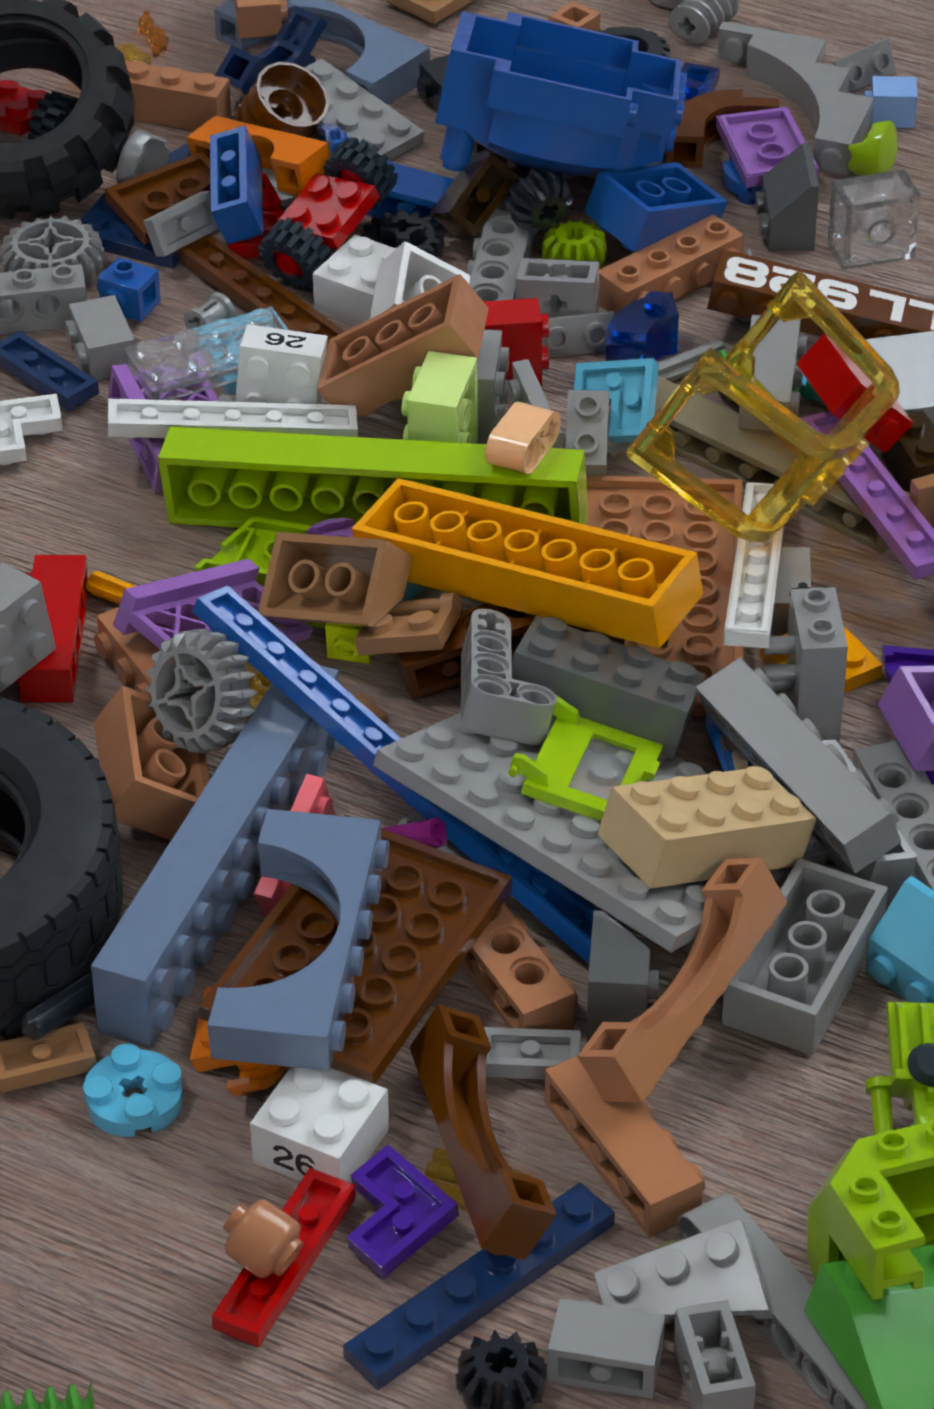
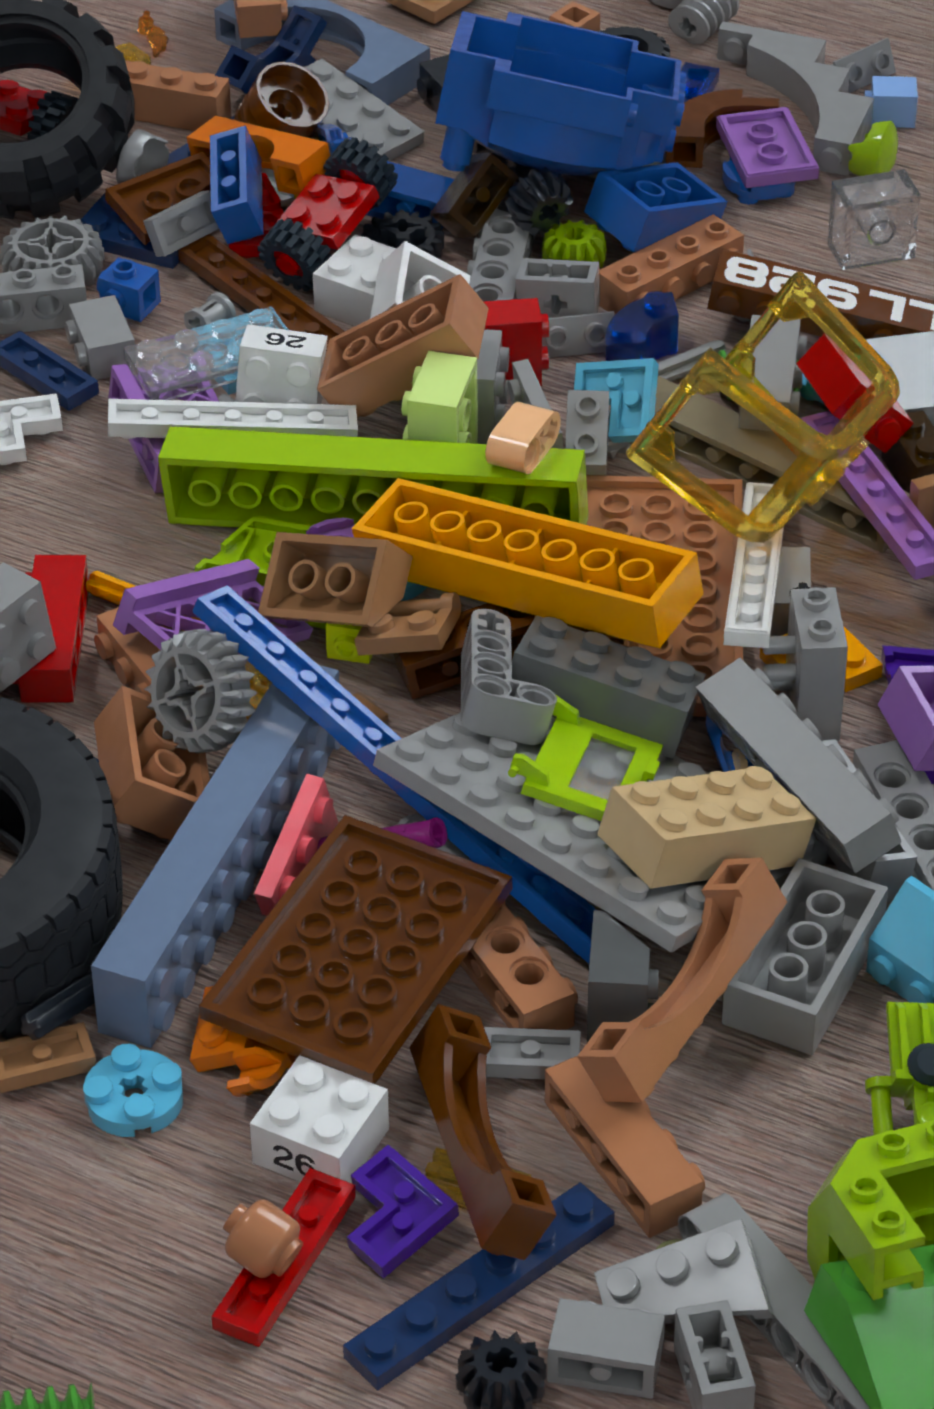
(302, 1015): sand blue arch -> none
(789, 202): dark grey slope -> none

